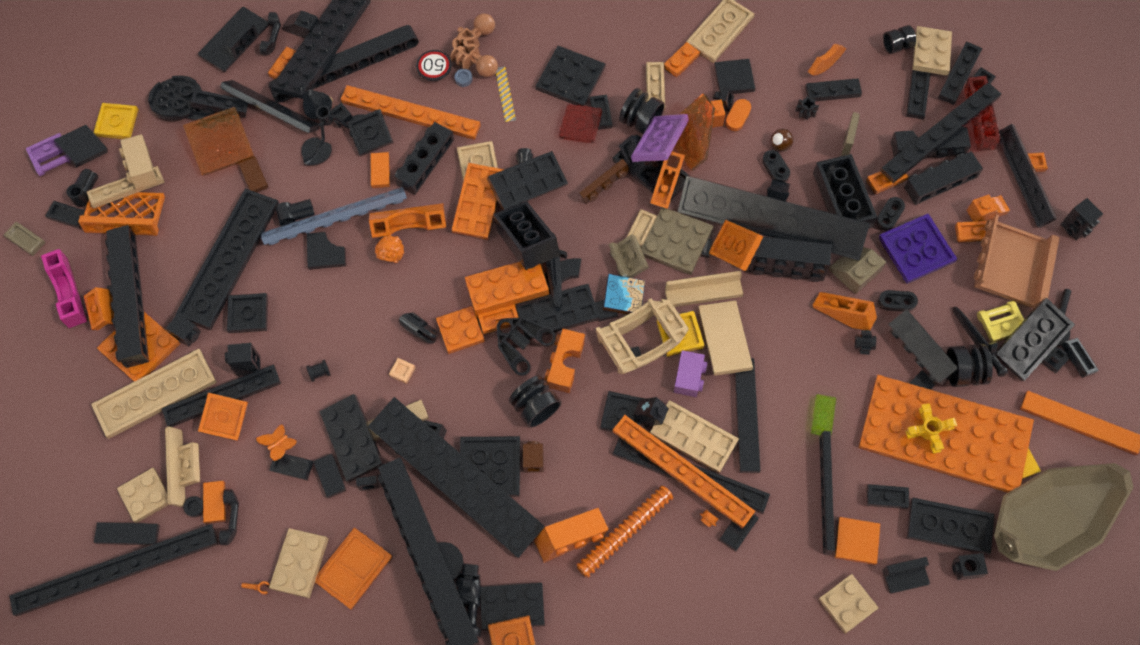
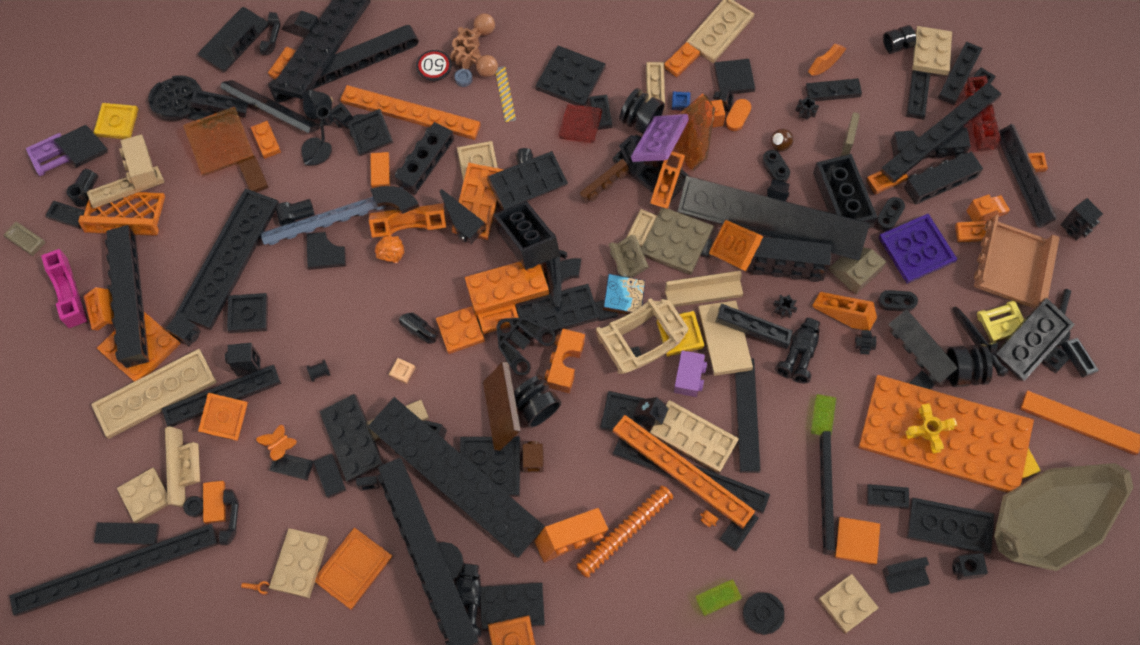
(266, 139): none -> orange plate
(394, 197): none -> black tile
(464, 221): none -> black slope
(501, 406): none -> reddish brown tile
(680, 100): none -> blue tile
(718, 597): none -> clear neon green plate
(754, 326): none -> black tile
(763, 613): none -> black tile
(788, 302): none -> black gear
(804, 342): none -> black piece

